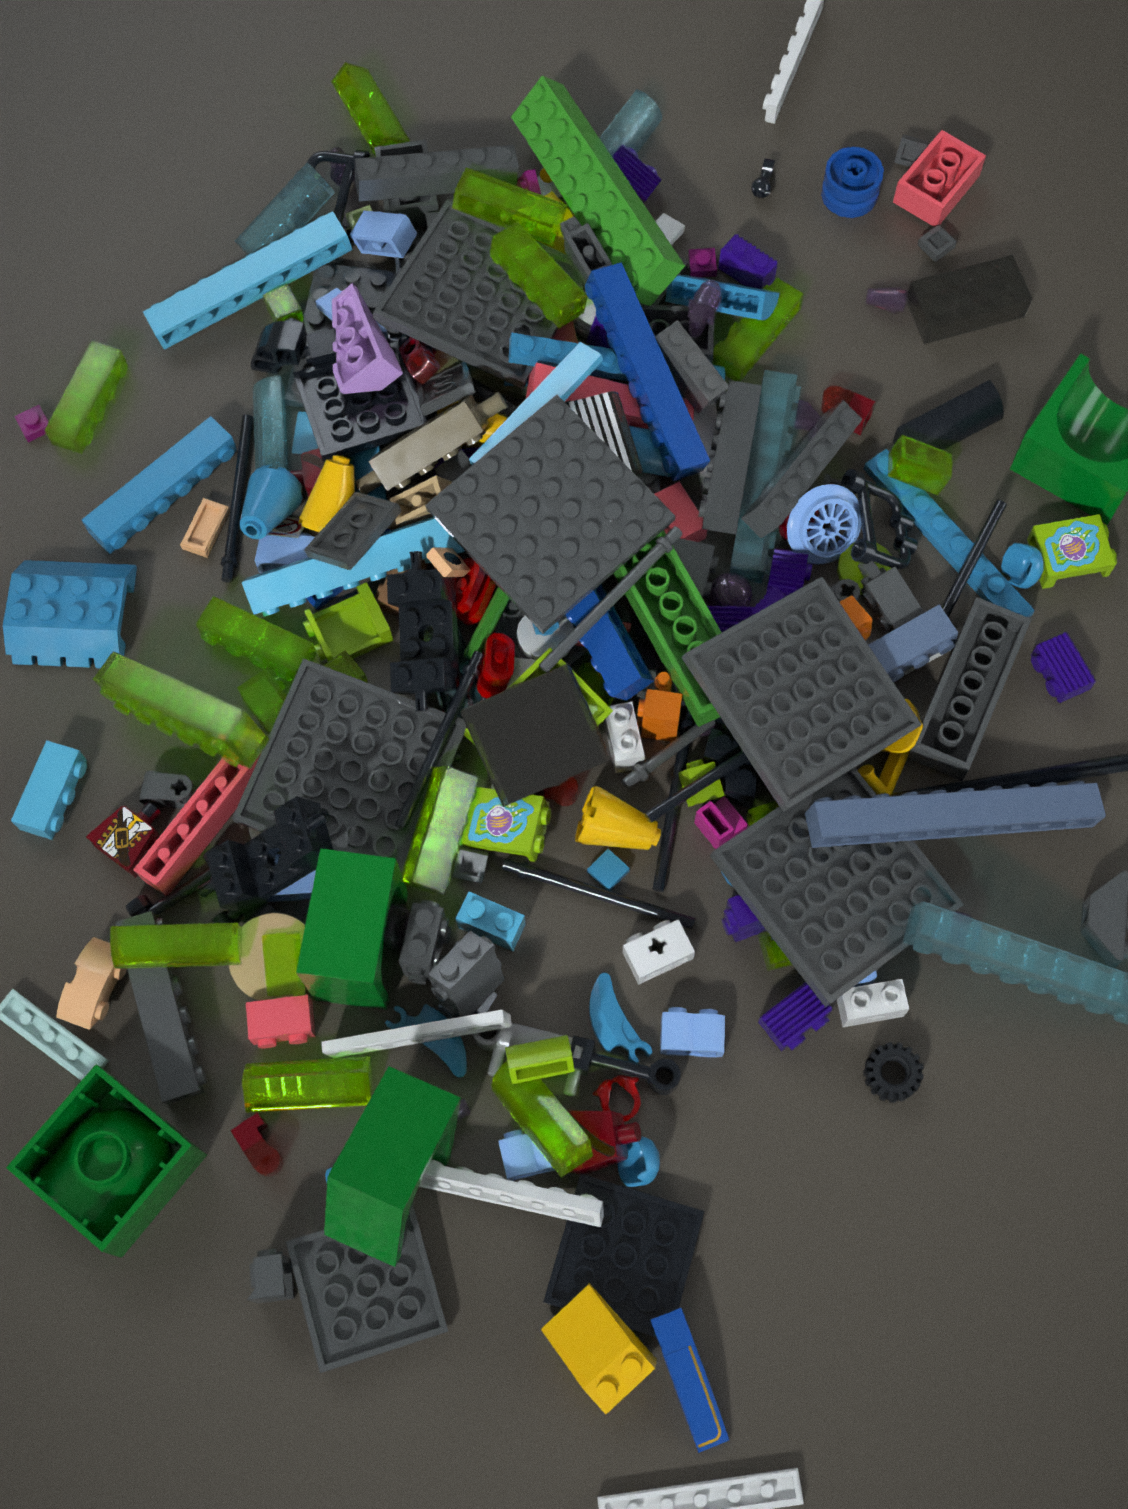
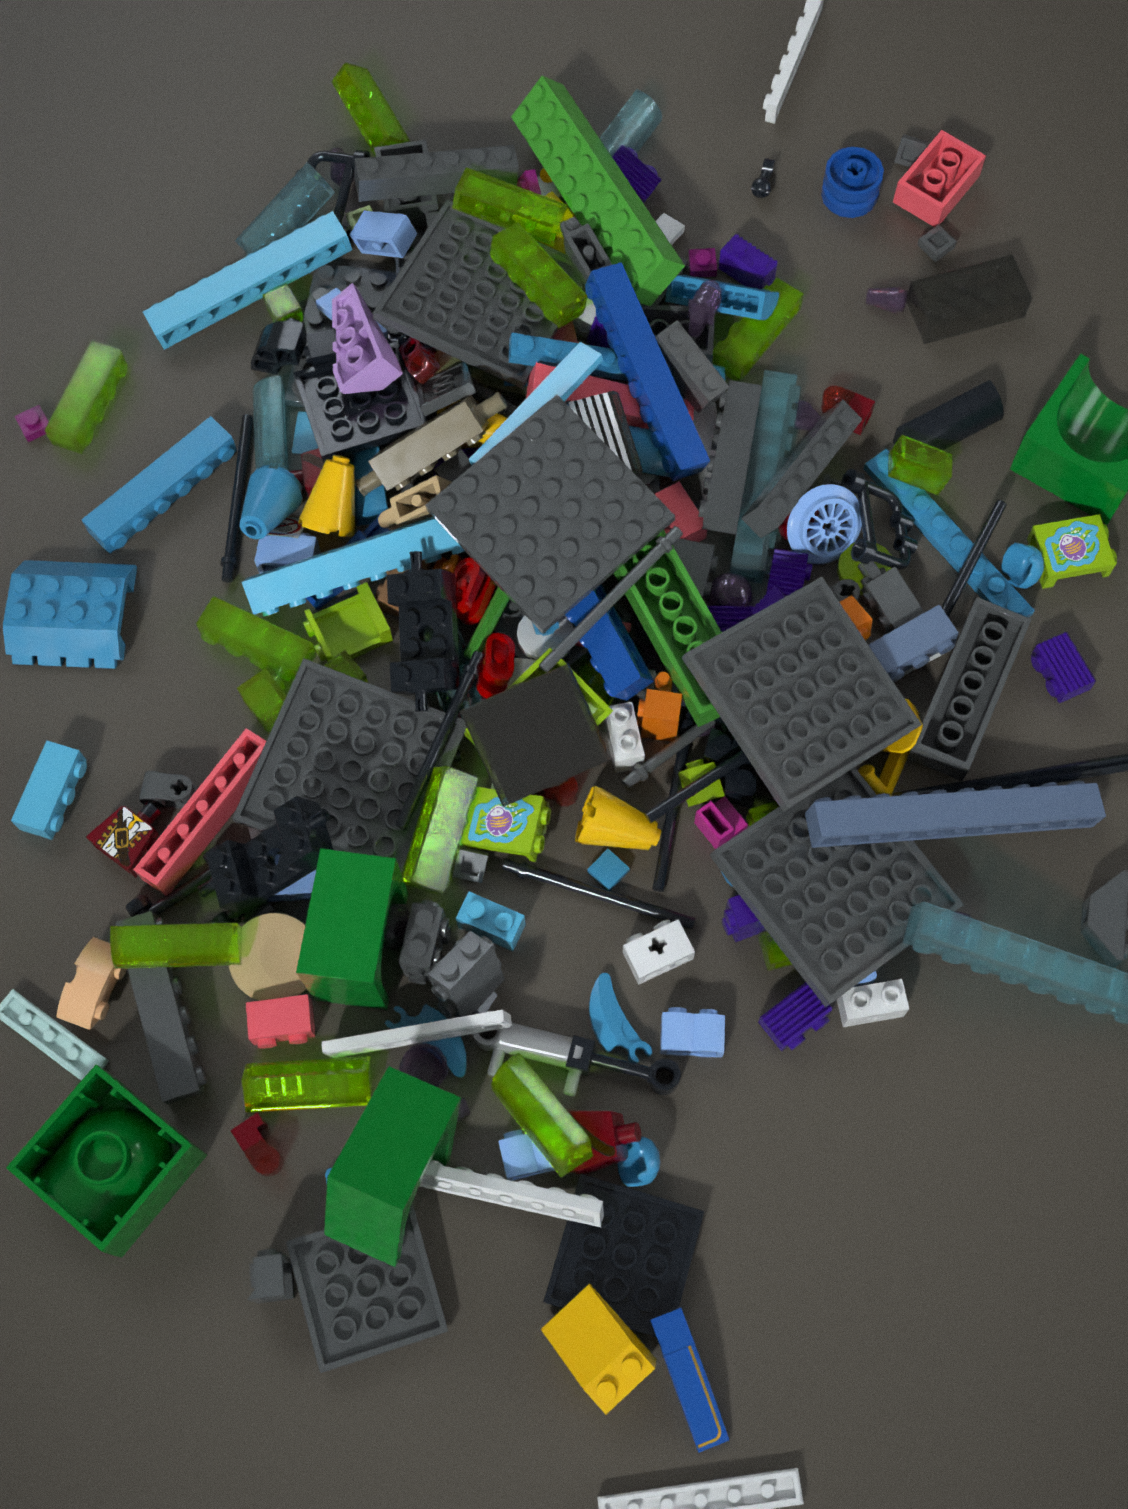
(181, 710): clear neon green brick -> none
(205, 527): light nougat tile -> none
(281, 960): clear neon green panel -> none
(353, 530): dark grey tile -> none
(425, 1063): none -> hair
(447, 562): light nougat tile -> none
(539, 1059): lime brick -> none
(628, 1084): red piece -> none
(907, 1059): black tyre -> none

